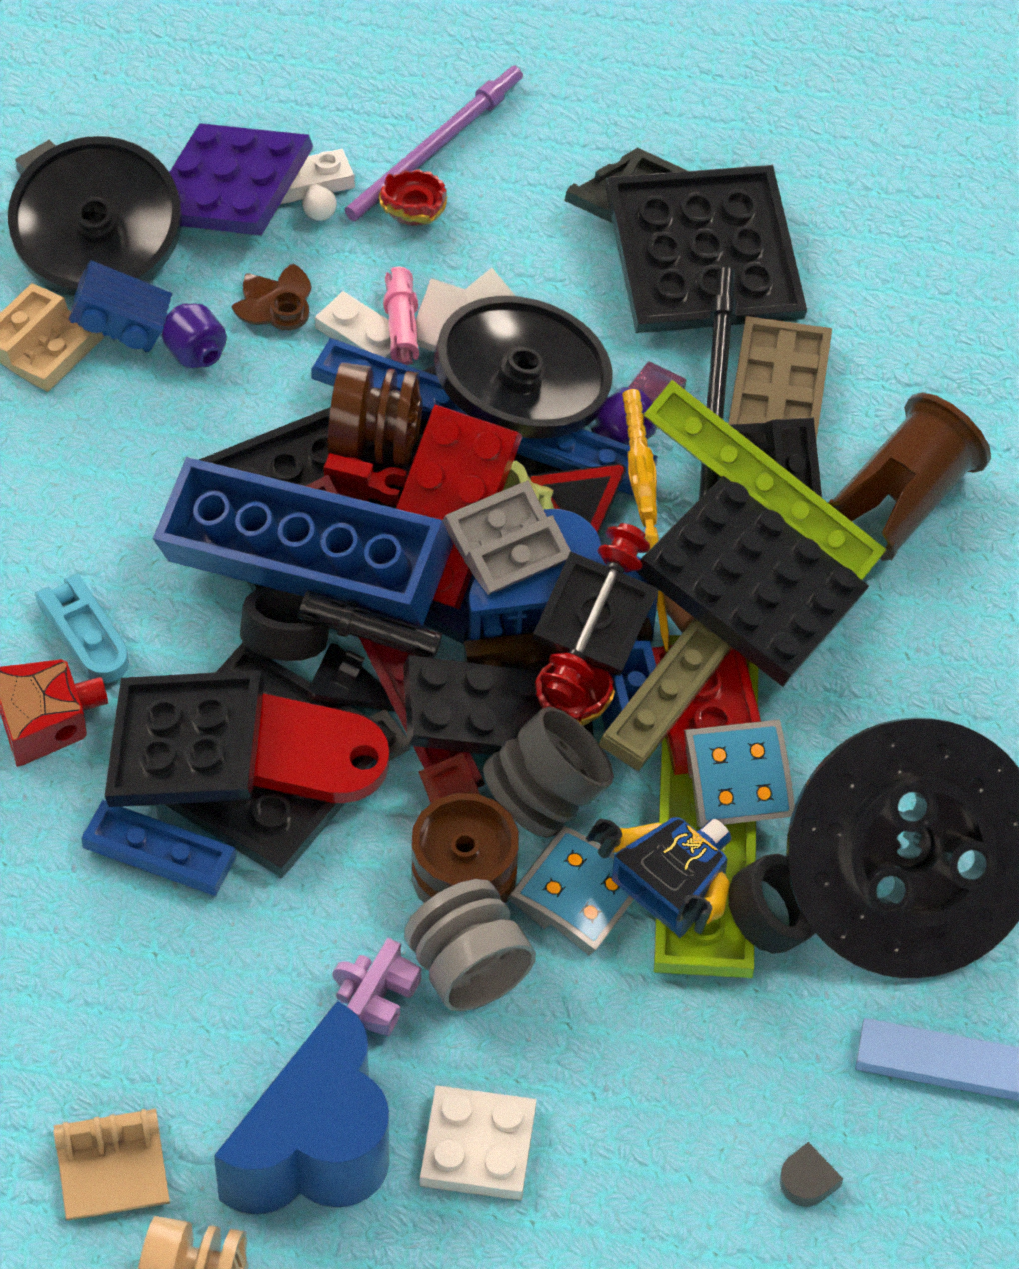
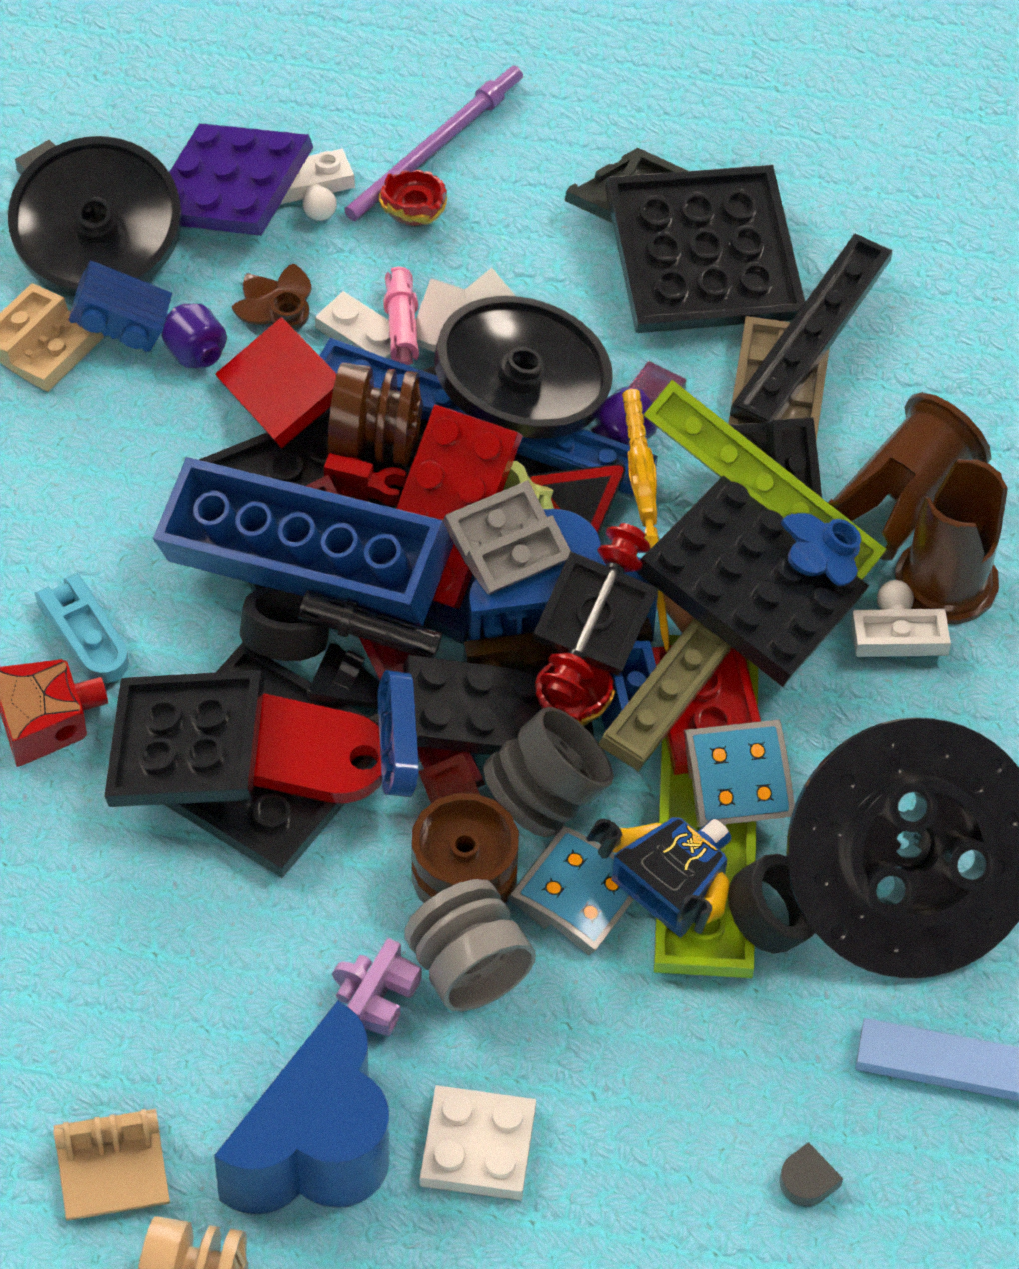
(159, 848): blue plate -> none
(280, 382): none -> red tile
(397, 734): none -> blue beam
(722, 312): black bar -> none
(811, 331): none -> black tile
(823, 547): none -> blue plate
(898, 628): none -> white plate
(957, 543): none -> reddish brown piece

